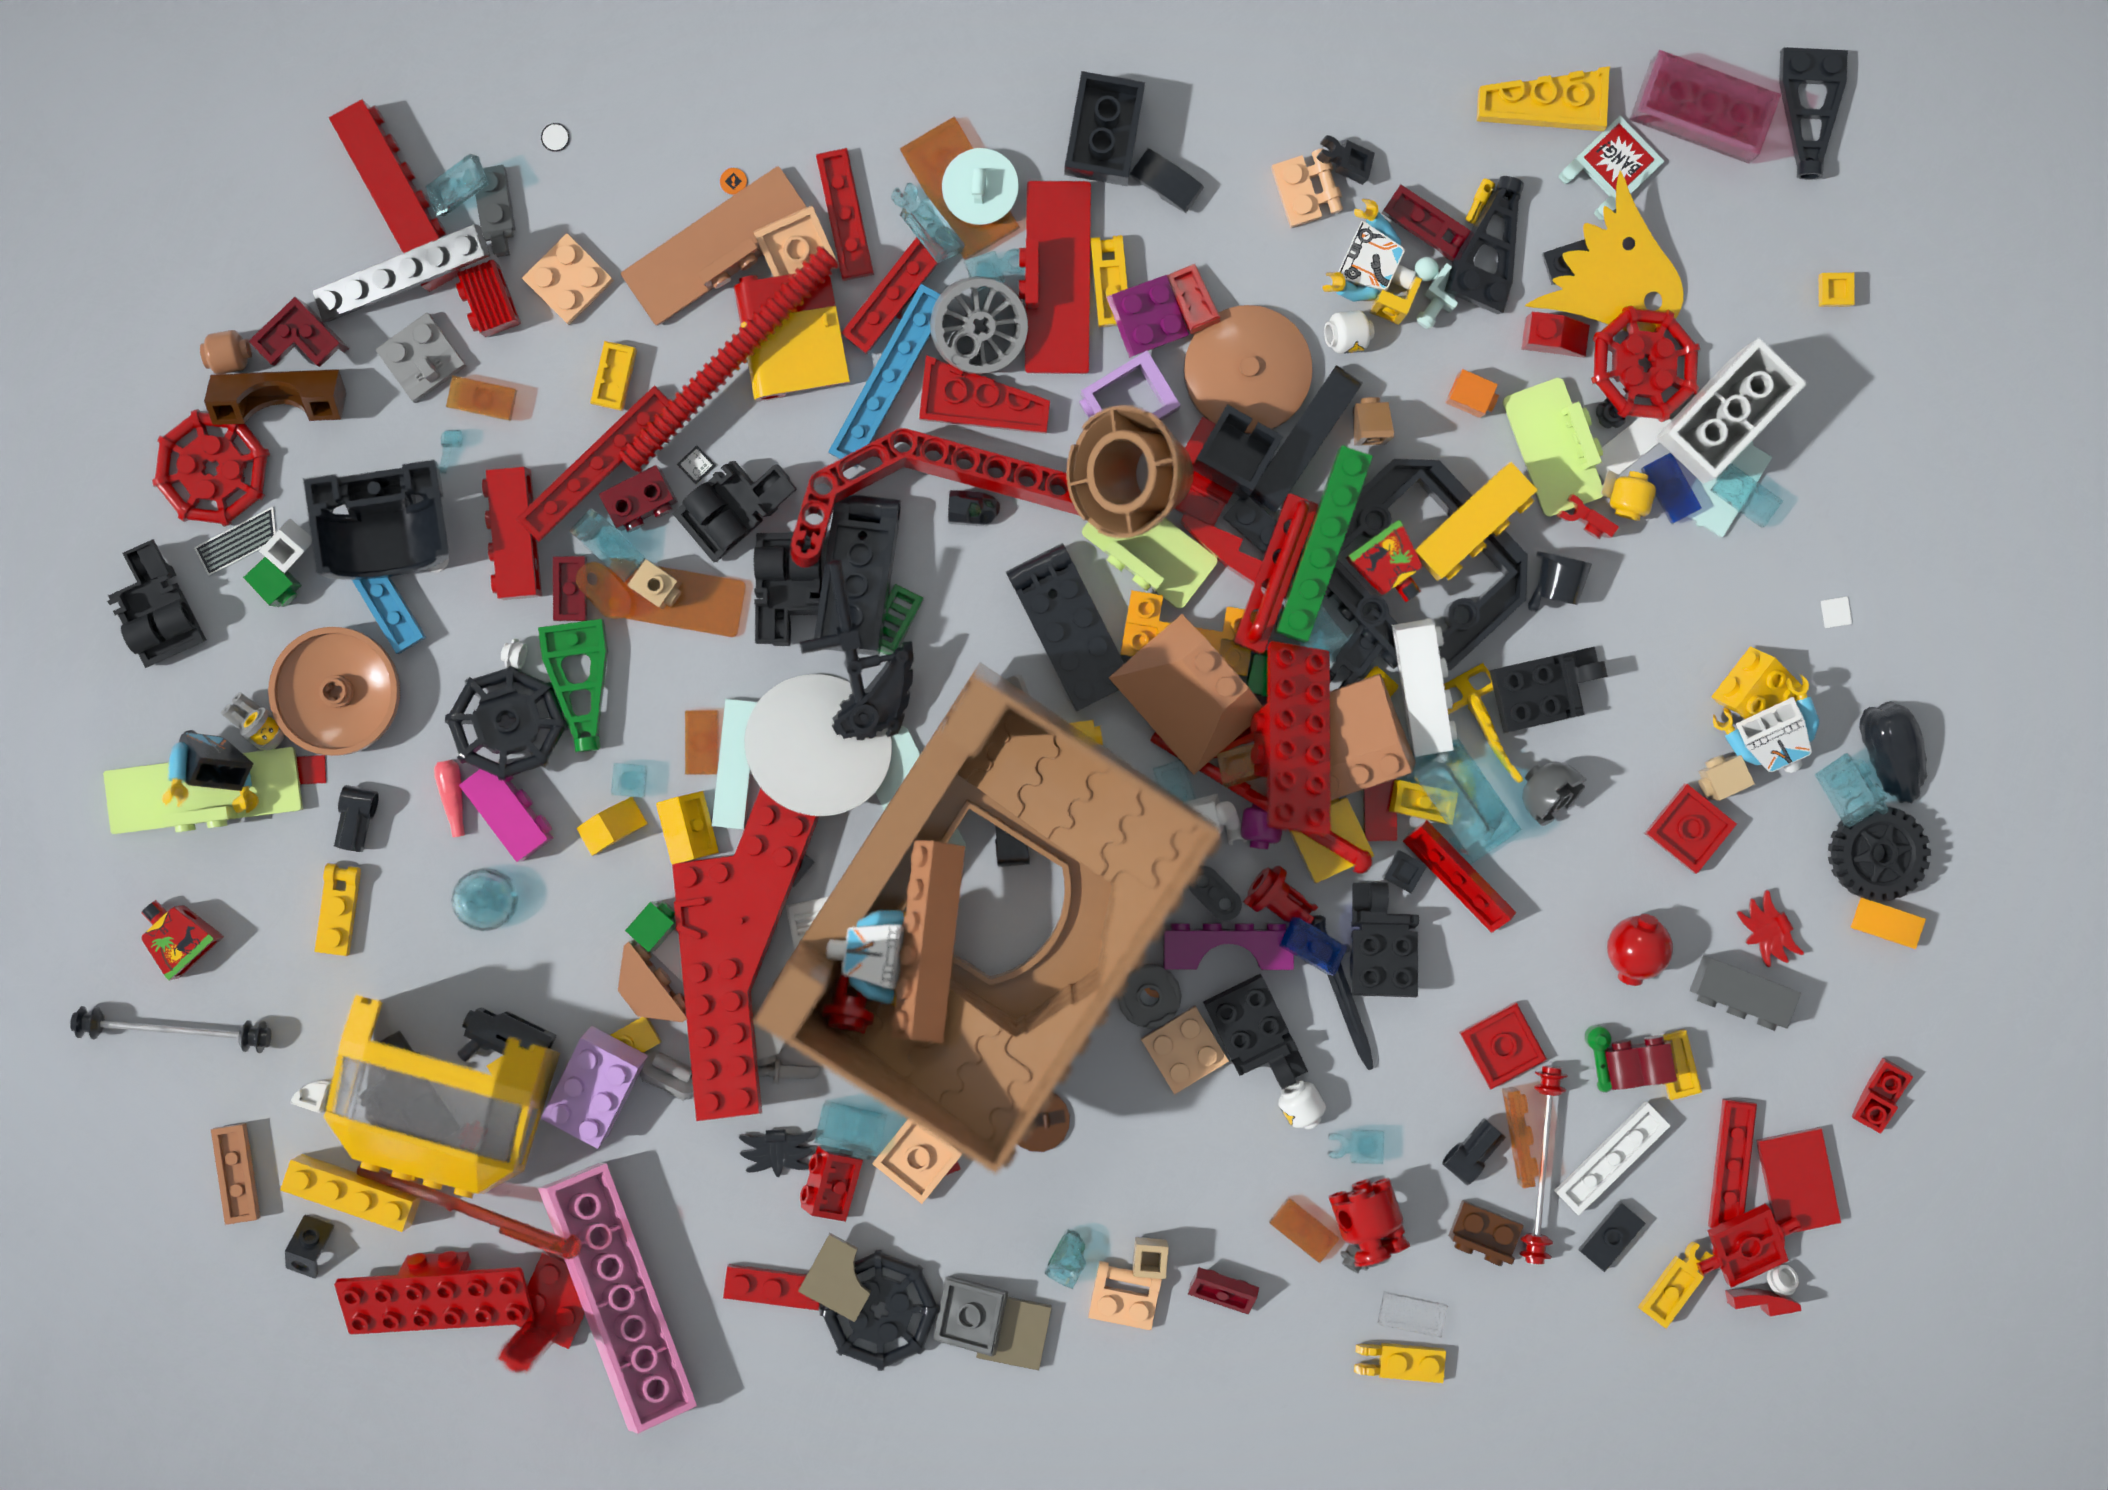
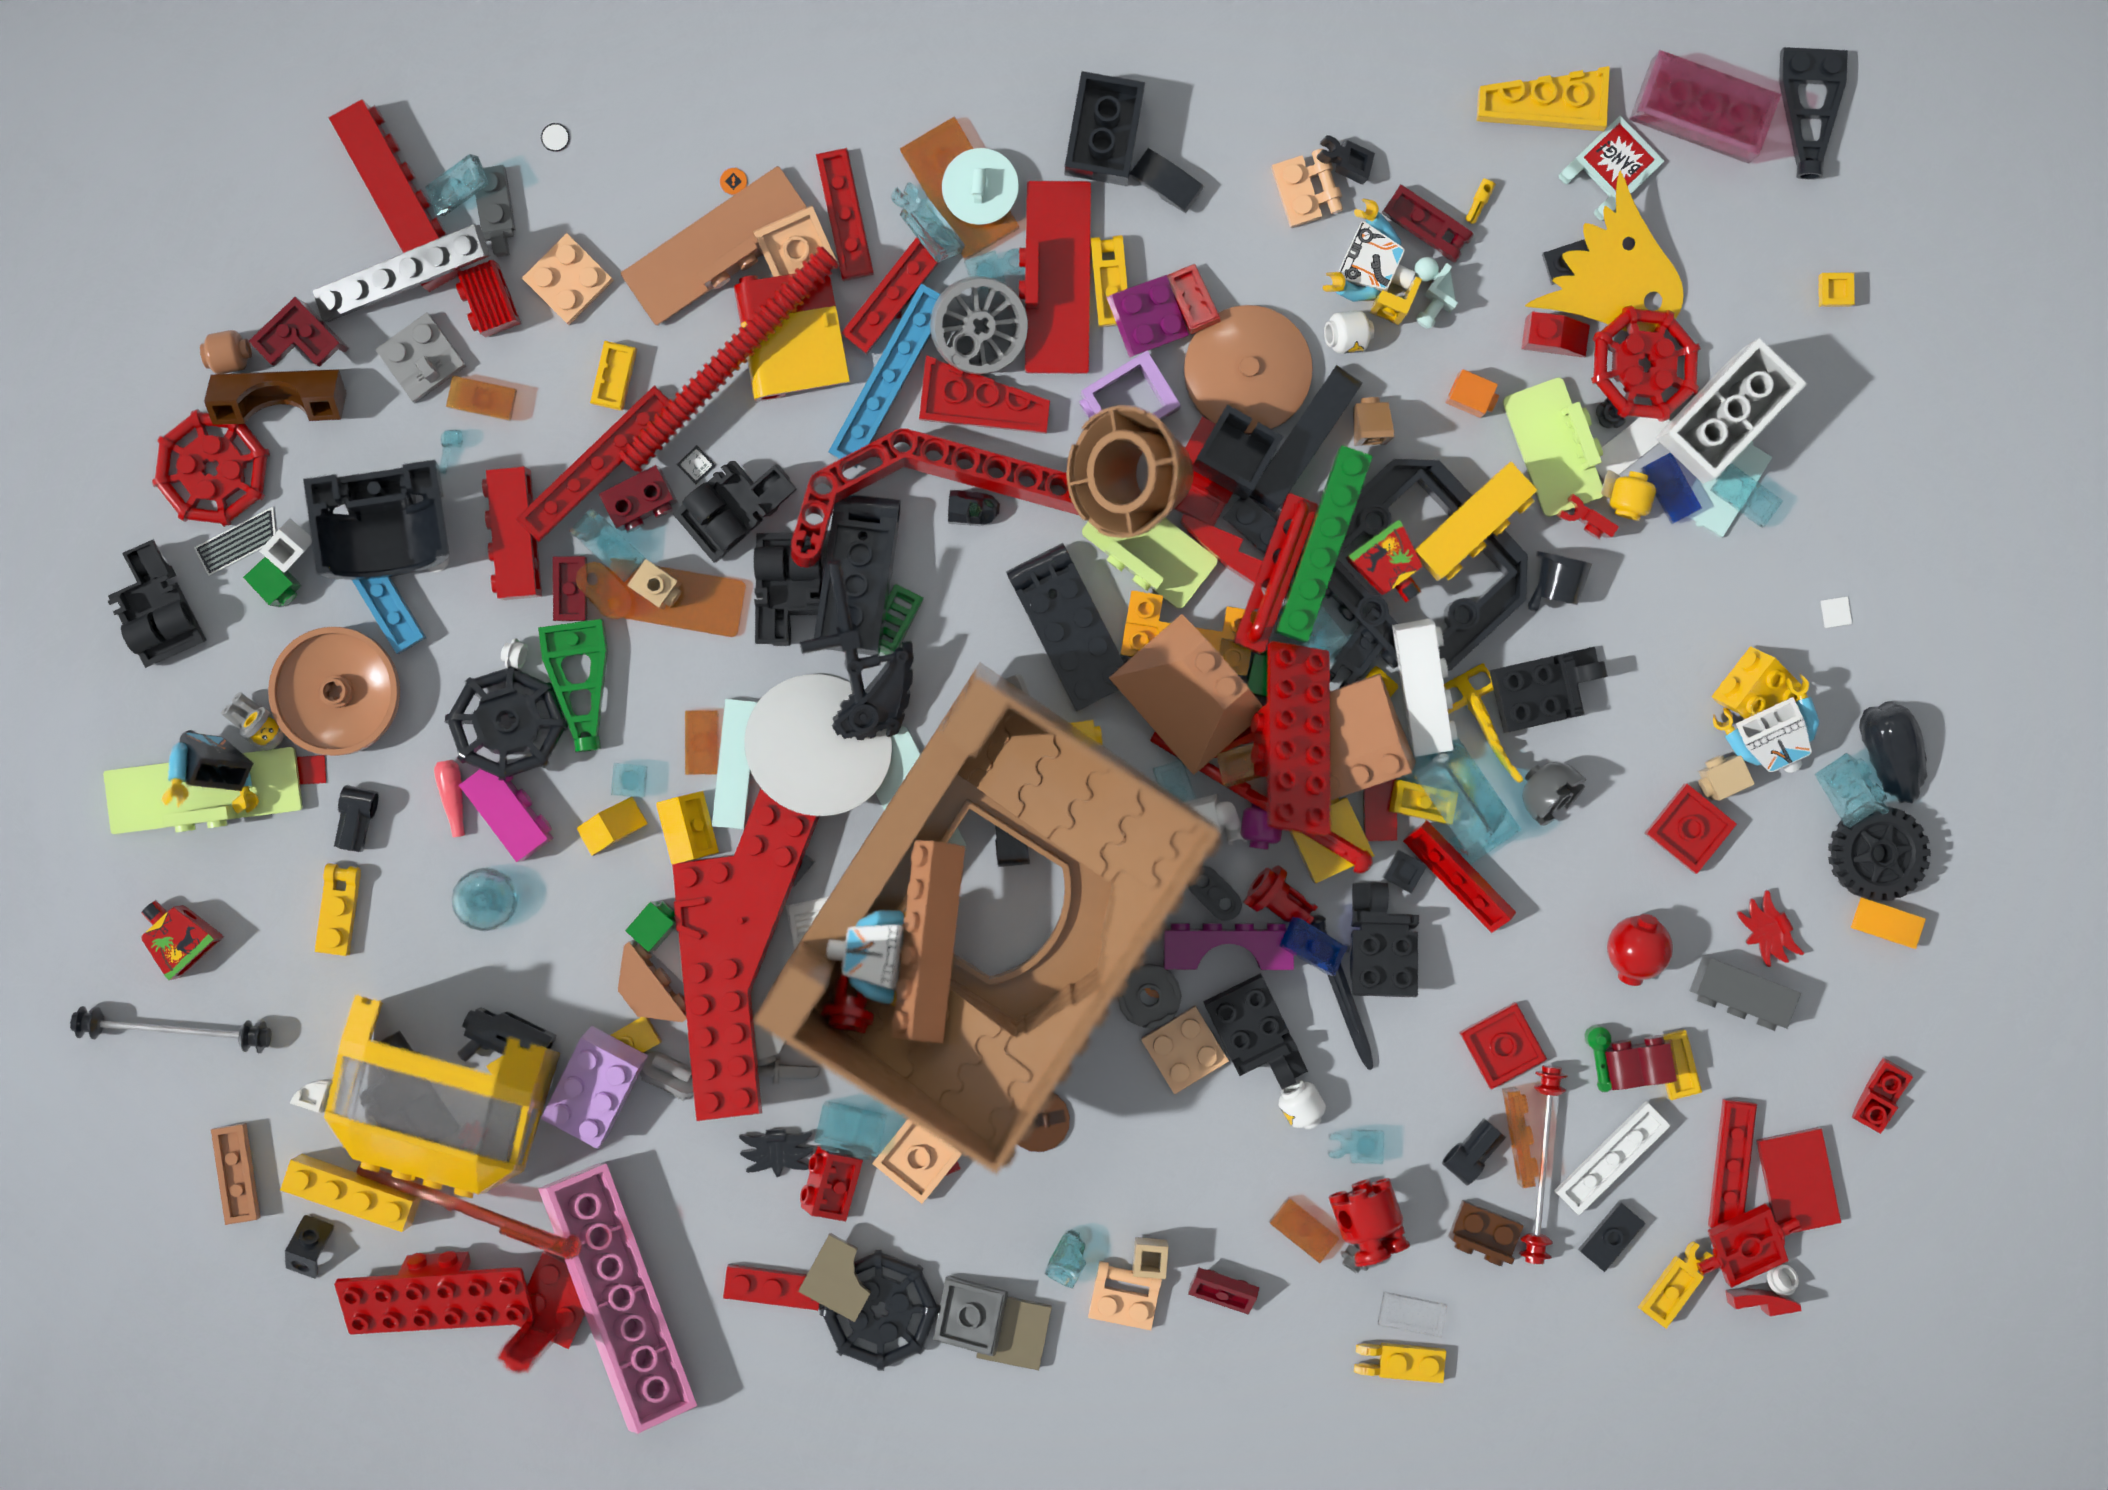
(1474, 283): black plate -> none

